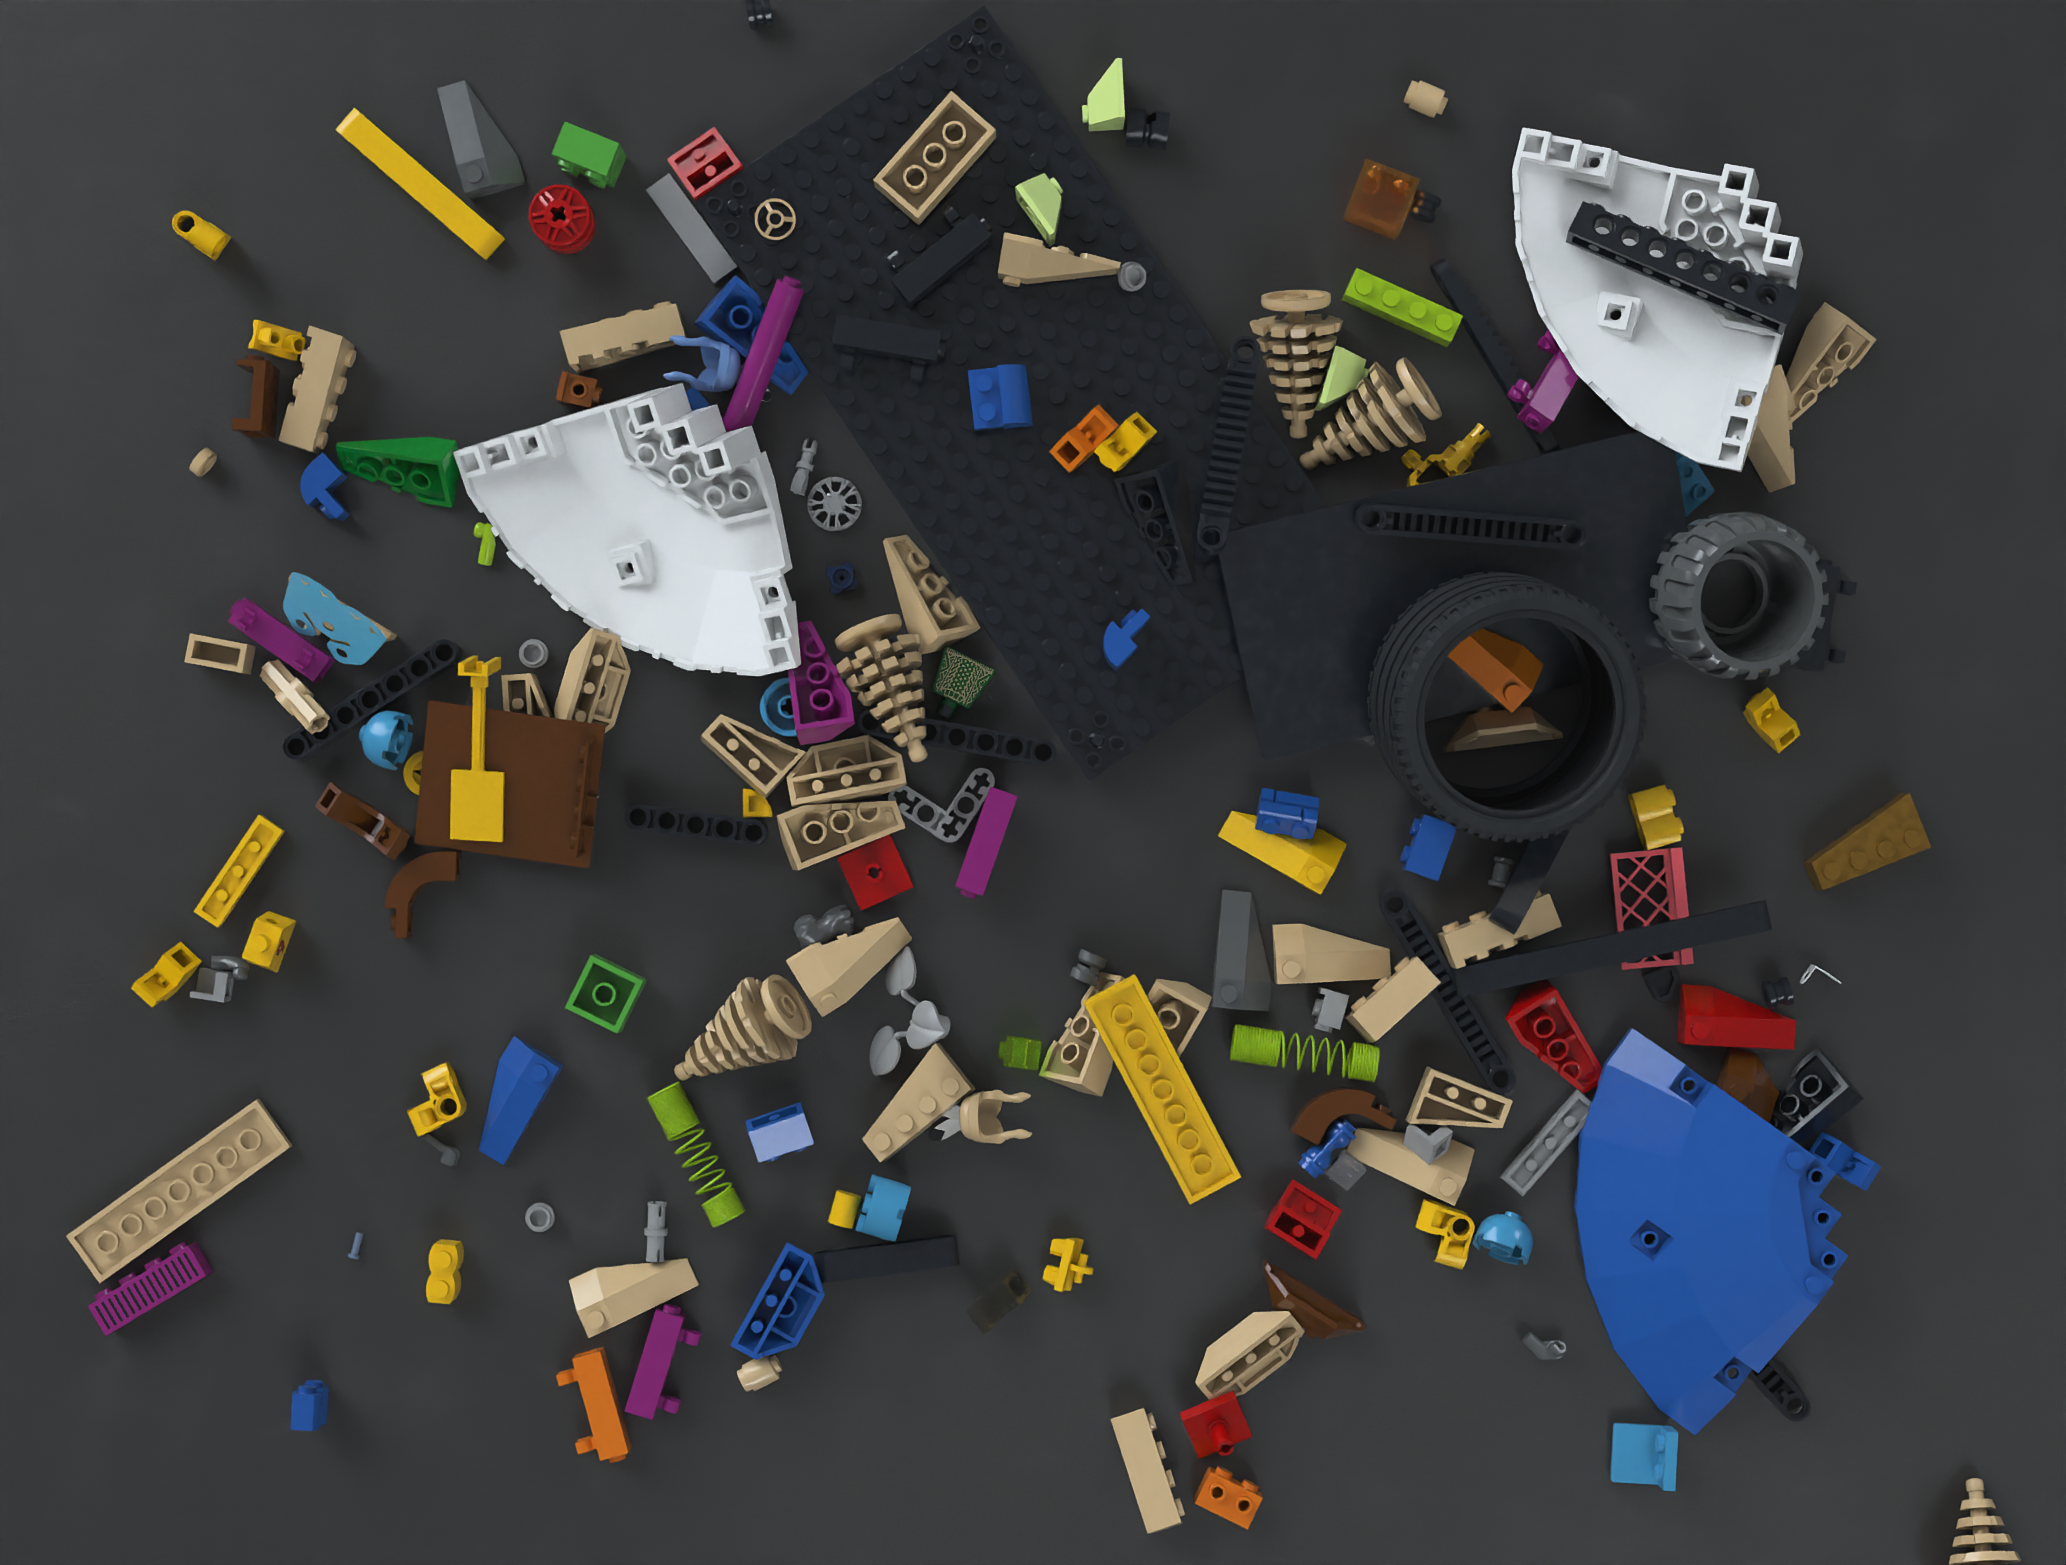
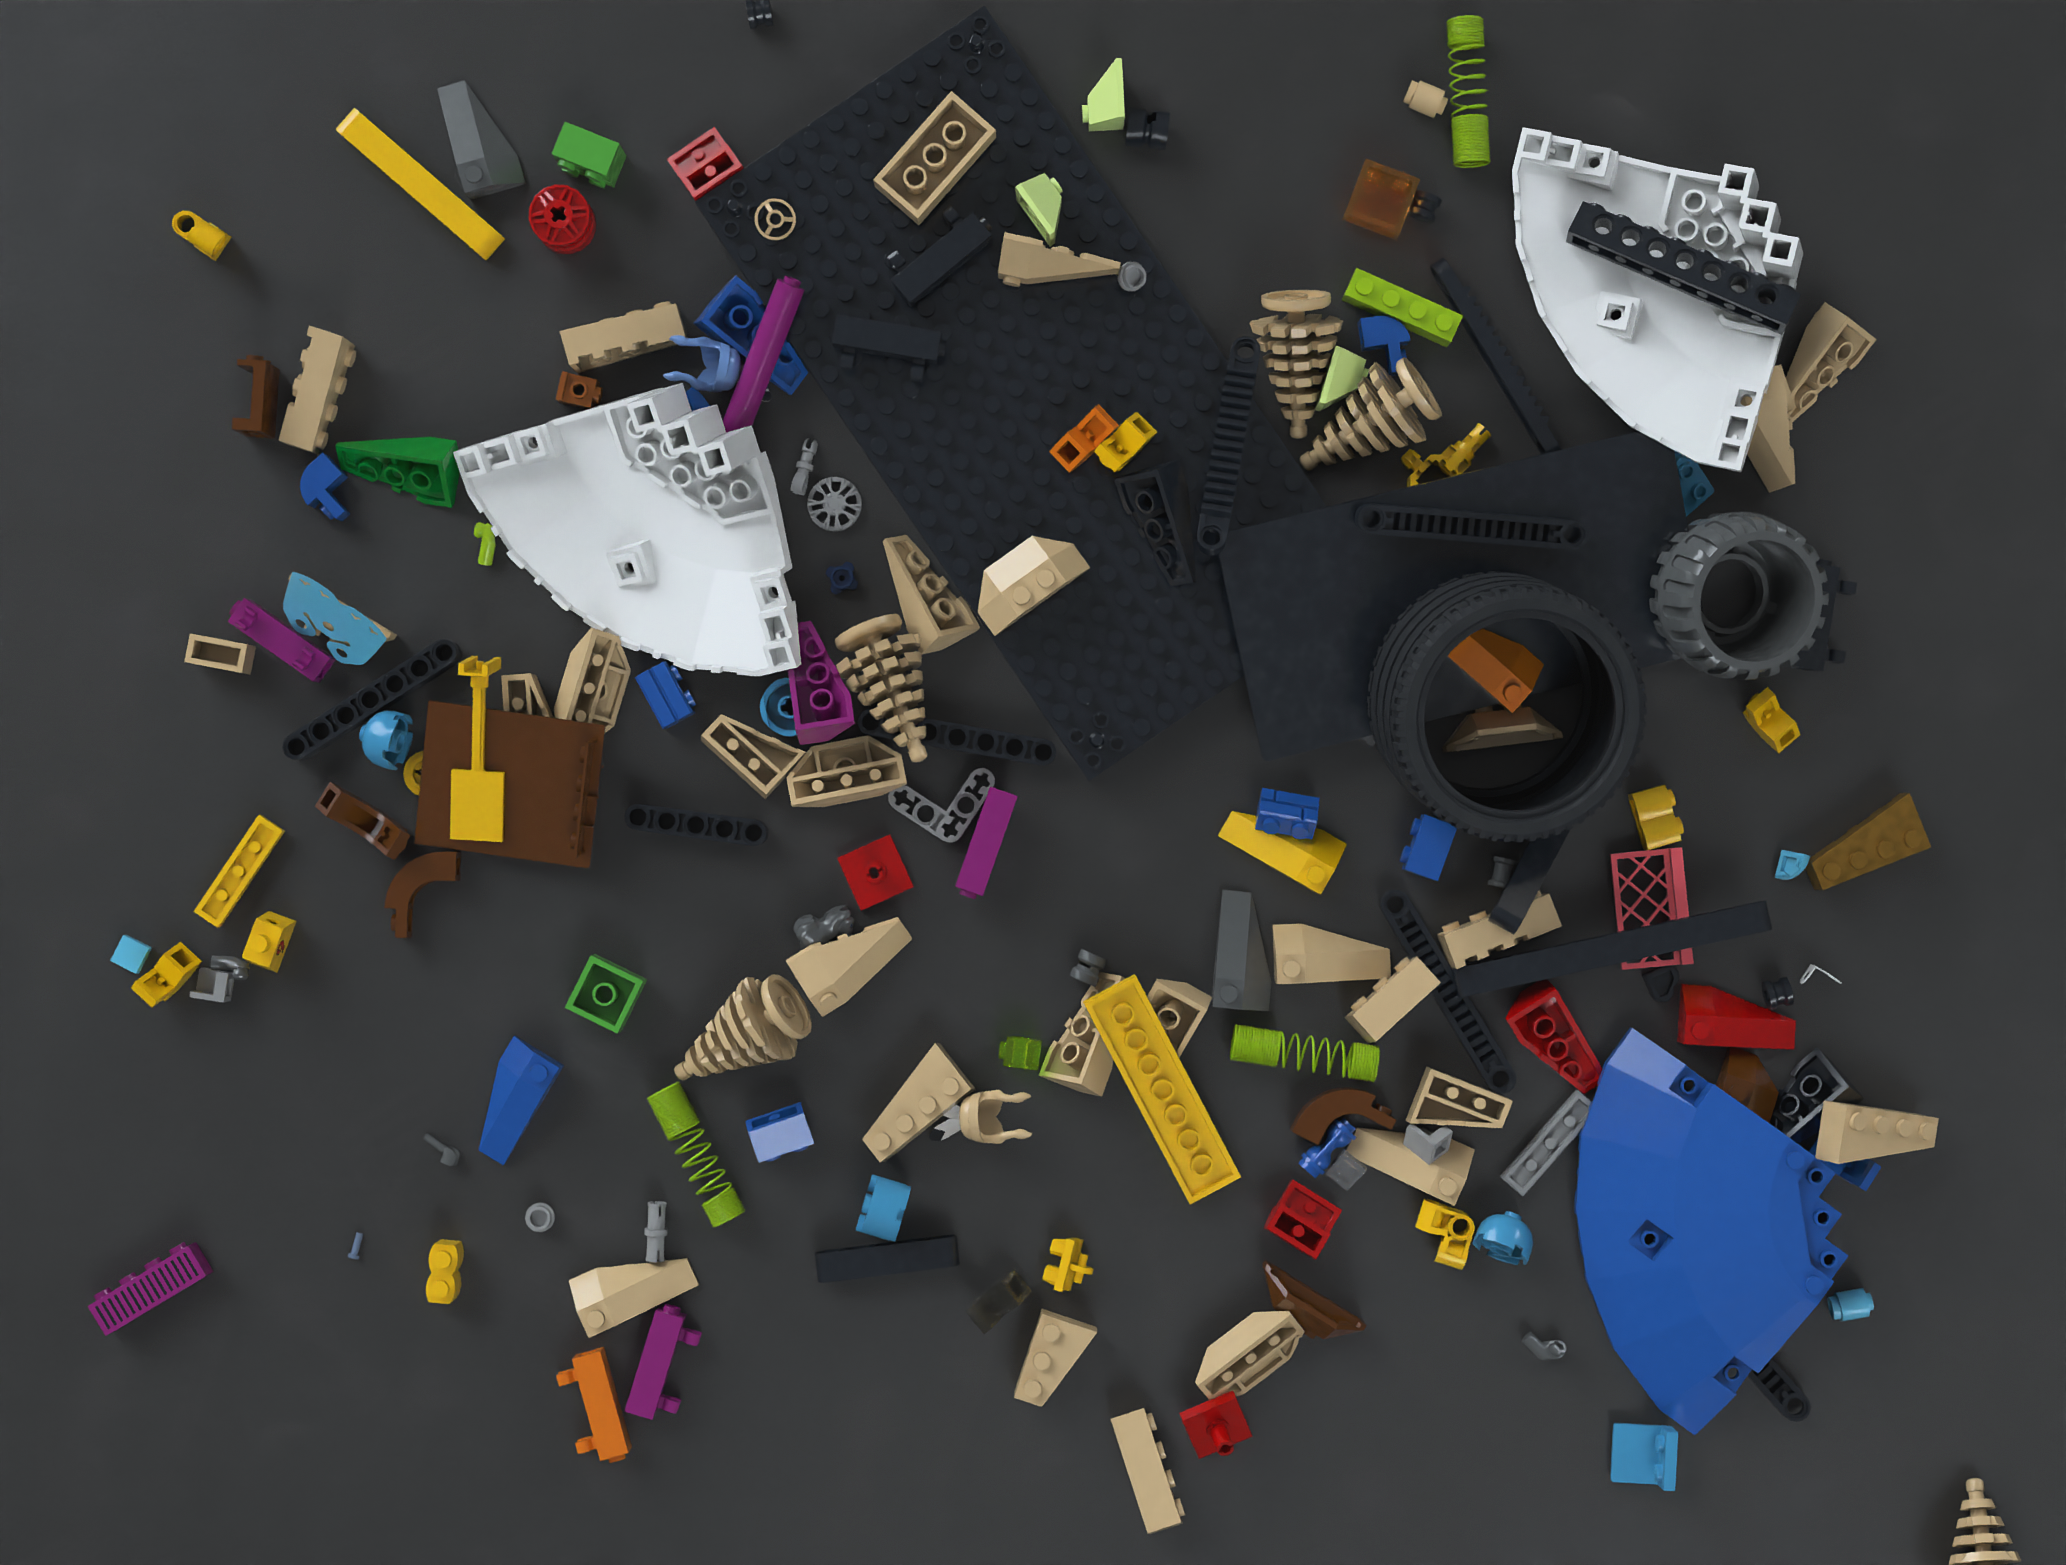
(131, 954): none -> medium azure tile
(179, 1190): tan plate -> none
(203, 462): tan tile -> none
(276, 340): yellow hips -> none
(294, 696): tan piece -> none
(309, 1406): blue brick -> none
(441, 1085): yellow piece -> none
(533, 653): light grey plate -> none
(665, 694): none -> blue brick
(691, 229): light grey tile -> none
(755, 805): yellow tile -> none
(759, 1372): tan brick -> none
(782, 1306): blue wedge -> none
(827, 830): tan wedge -> none
(844, 1209): yellow piece -> none
(925, 1025): light grey plant -> none
(960, 681): dark green torso -> none
(1000, 397): blue brick -> none
(1026, 579): none -> tan wedge
(1051, 1354): none -> tan wedge
(1118, 642): blue brick -> none
(1228, 1496): orange brick -> none
(1329, 1009): light grey brick -> none
(1386, 333): none -> blue brick
(1468, 130): none -> lime piece
(1550, 391): magenta brick -> none
(1791, 864): none -> medium azure tile
(1850, 1305): none -> medium azure brick
(1867, 1132): none -> tan wedge

